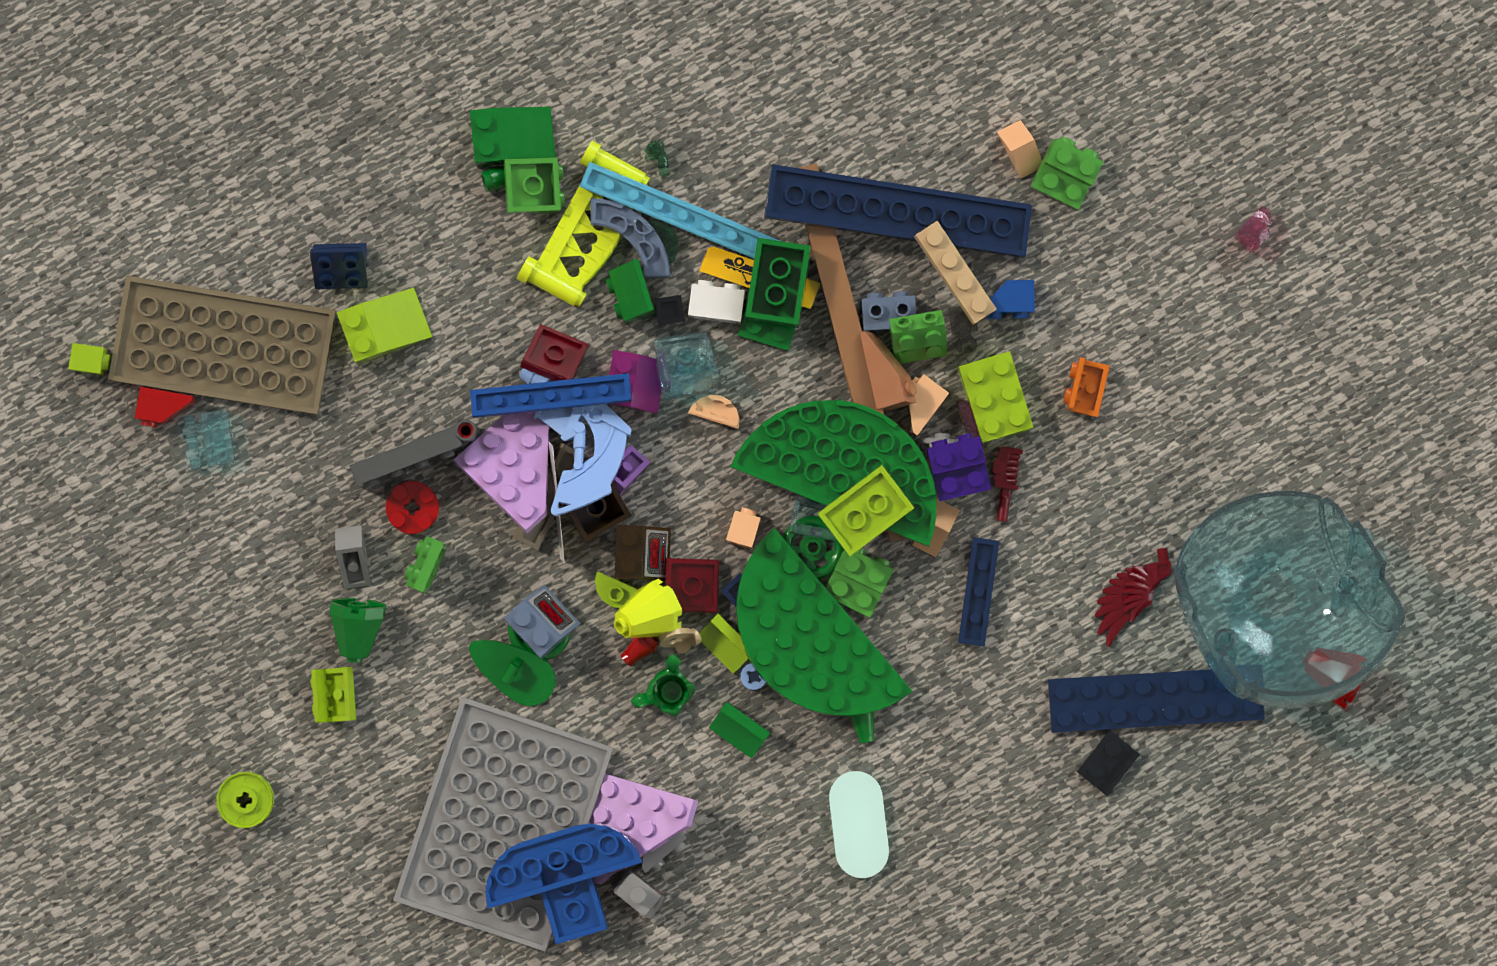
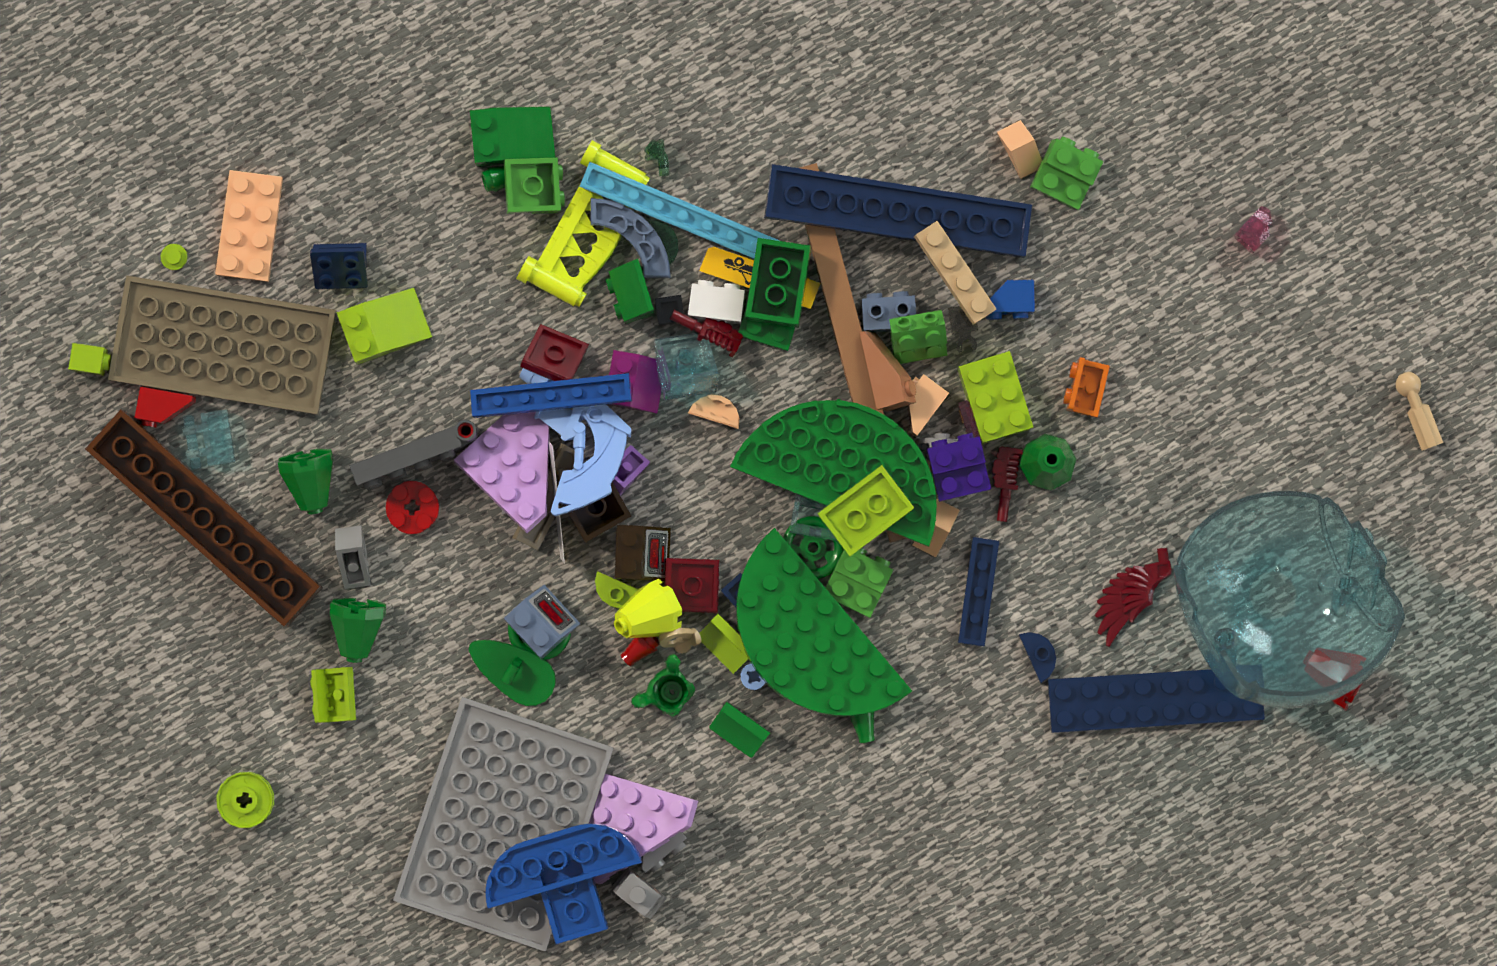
(174, 257): none -> lime plate
(204, 518): none -> reddish brown brick
(249, 226): none -> light nougat plate
(308, 478): none -> green cone
(429, 558): bright green plate -> none
(711, 330): none -> dark red piece
(743, 528): light nougat slope -> none
(858, 824): light aqua tile -> none
(1039, 471): none -> green cone
(1040, 654): none -> dark blue plate
(1108, 762): black plate -> none
(1420, 415): none -> tan piece

